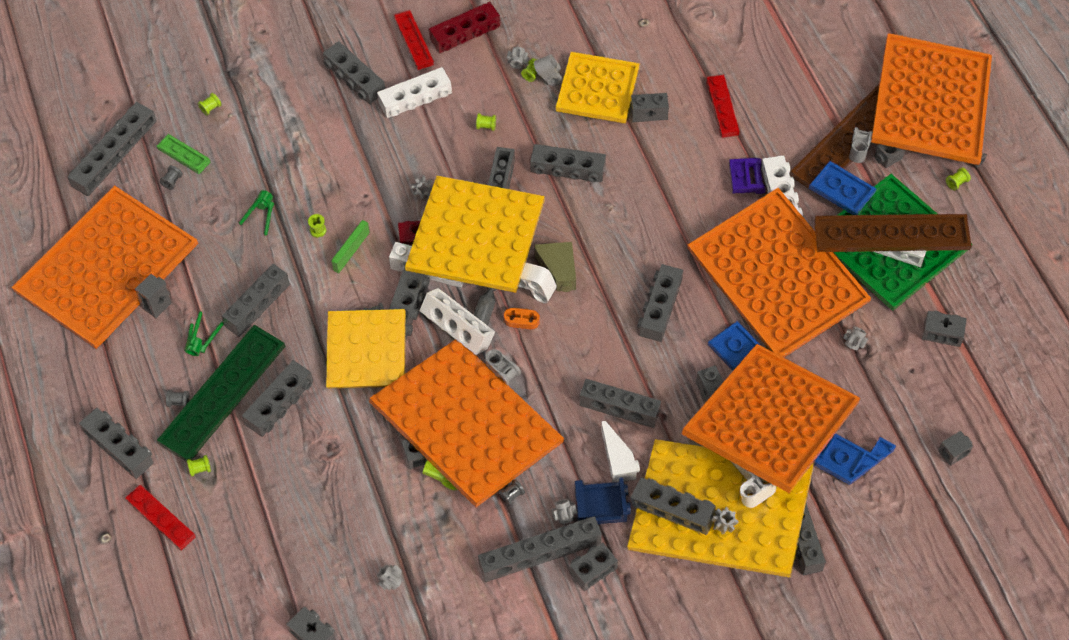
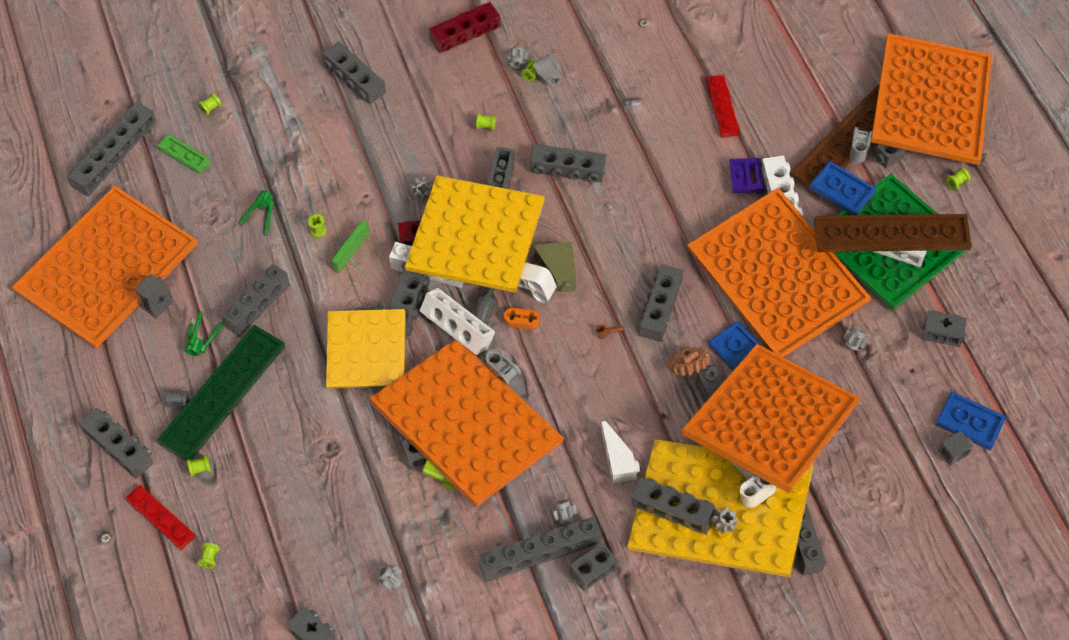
(171, 177): dark grey bush -> none
(208, 555): none -> lime bush
(279, 388): dark grey brick -> none
(414, 40): red plate -> none
(414, 92): white brick -> none
(511, 492): dark grey bush -> none
(597, 87): yellow plate -> none
(603, 501): dark blue panel -> none
(606, 331): none -> dark orange hand
(620, 403): dark grey brick -> none
(649, 107): dark grey brick -> none
(689, 361): none -> nougat gear
(849, 461): blue wing -> none
(971, 418): none -> blue tile

